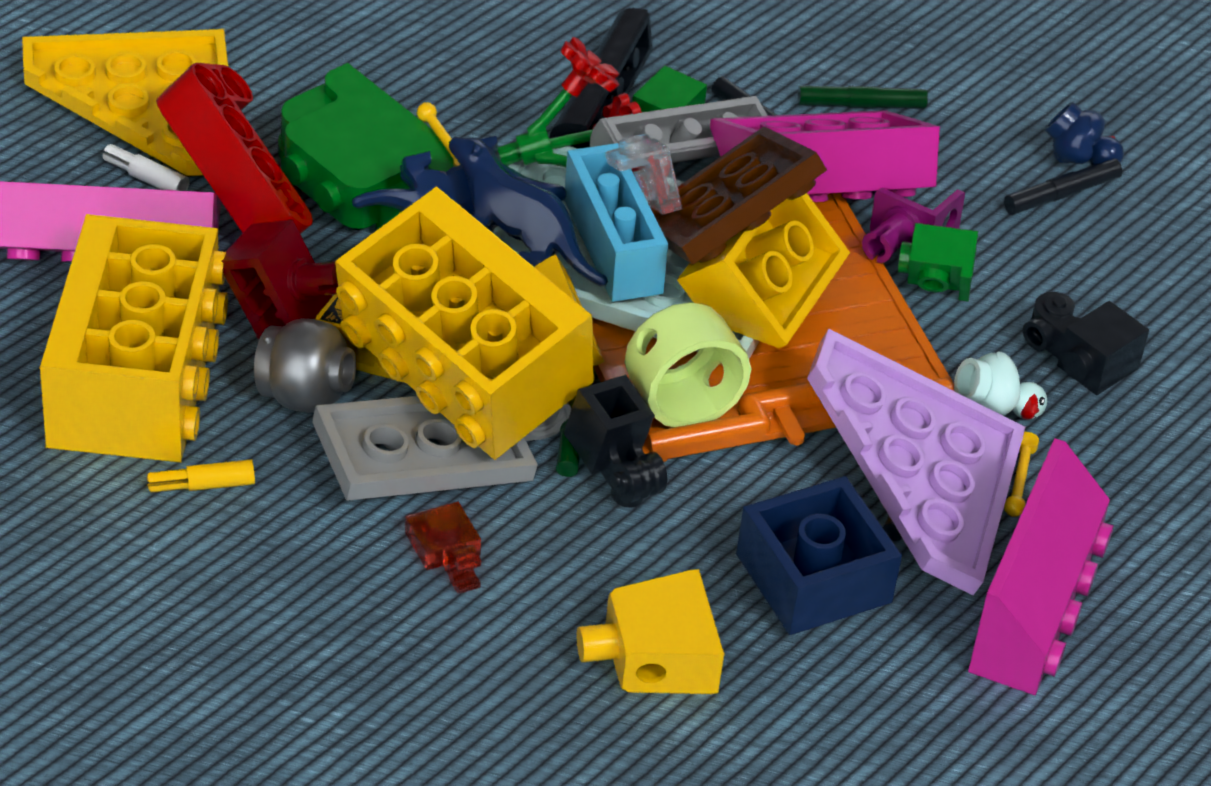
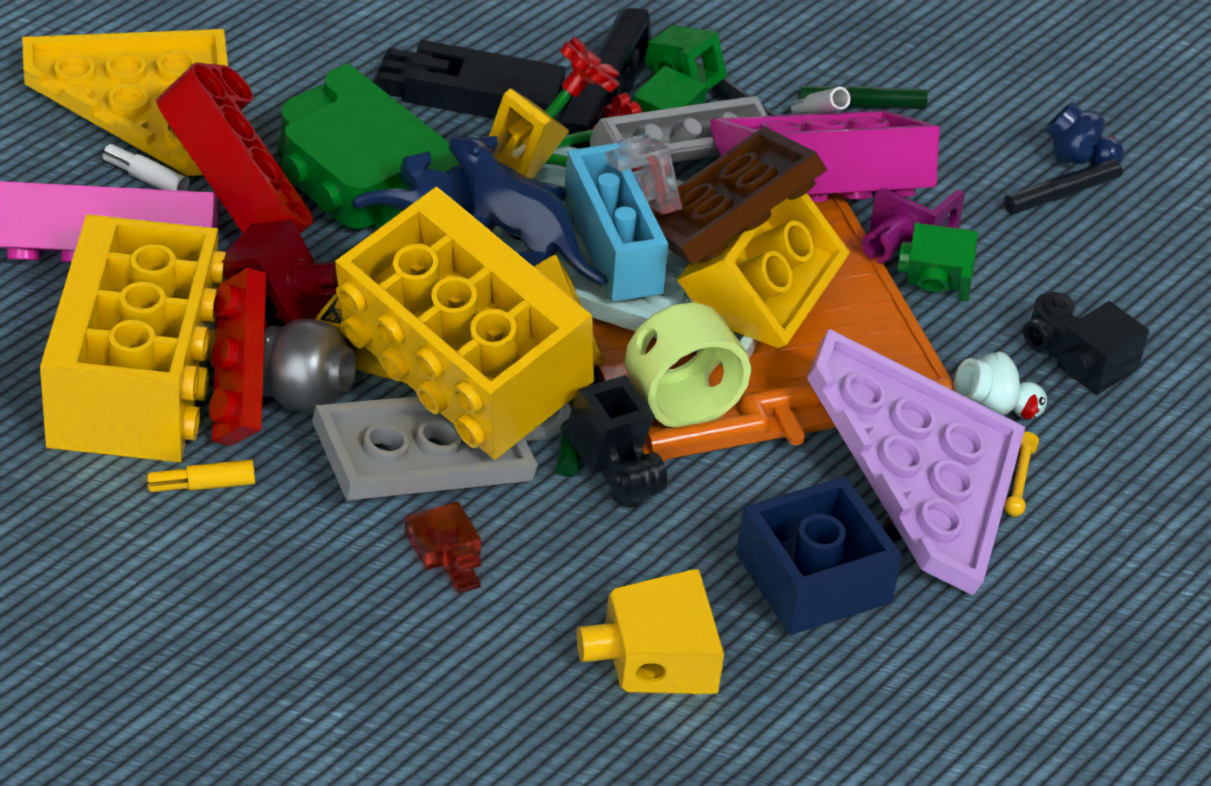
(238, 357): none -> red plate
(427, 113): yellow hinge -> none
(465, 78): none -> black hinge
(525, 134): none -> yellow slope
(678, 49): none -> green brick
(822, 102): none -> white pin
(1042, 574): dark pink slope -> none

